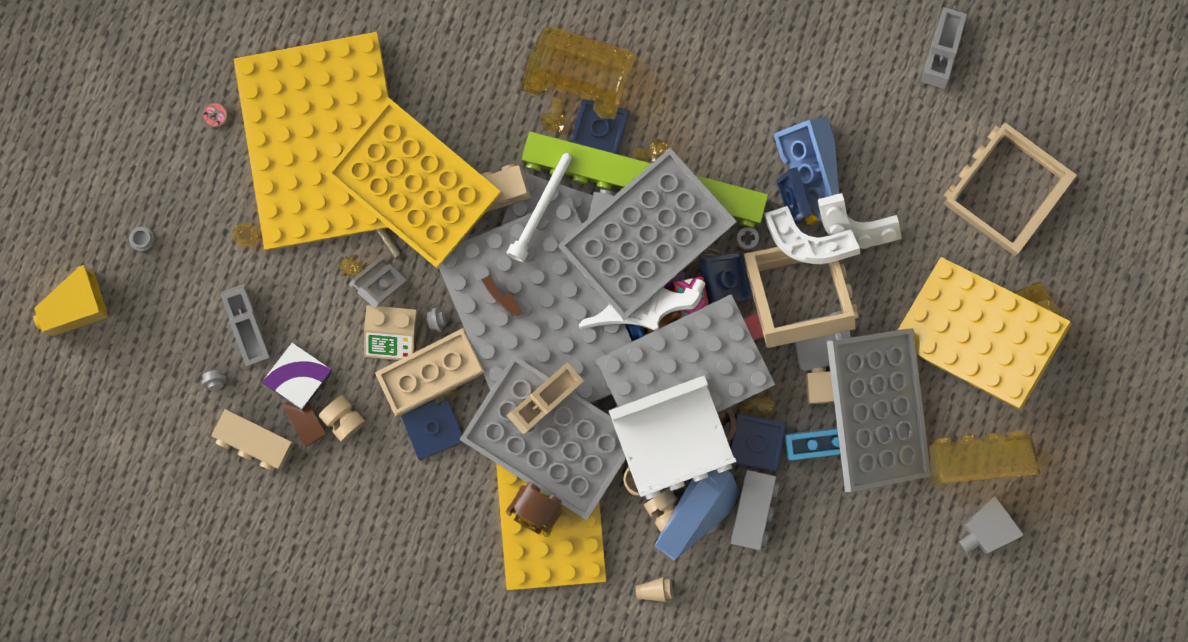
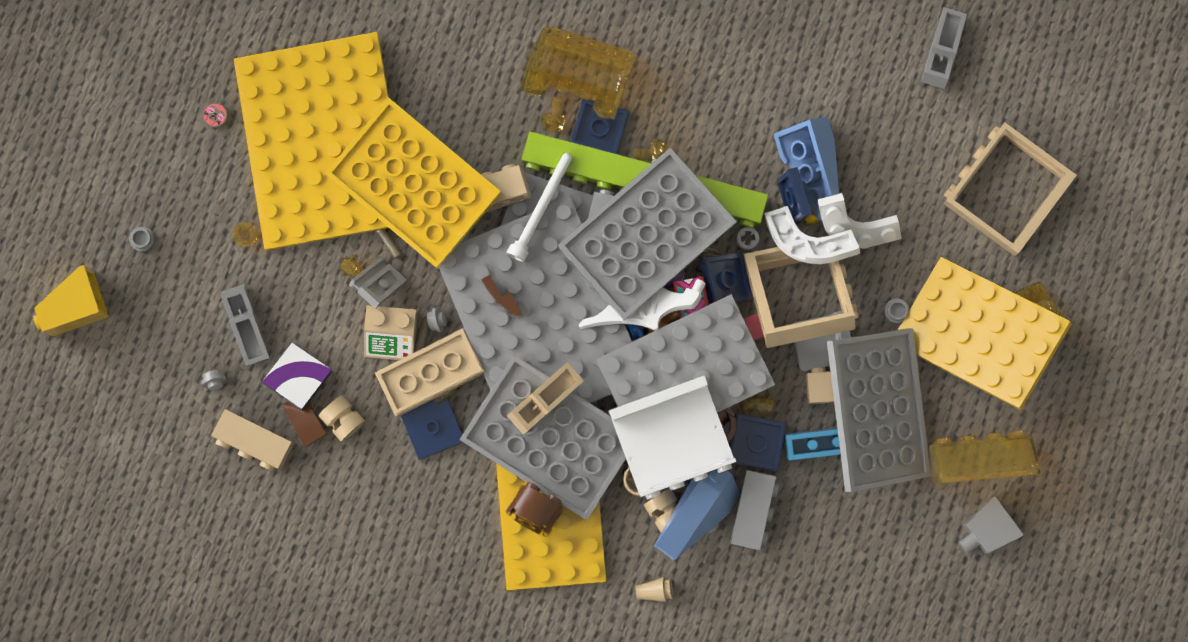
(896, 310): none -> light grey plate

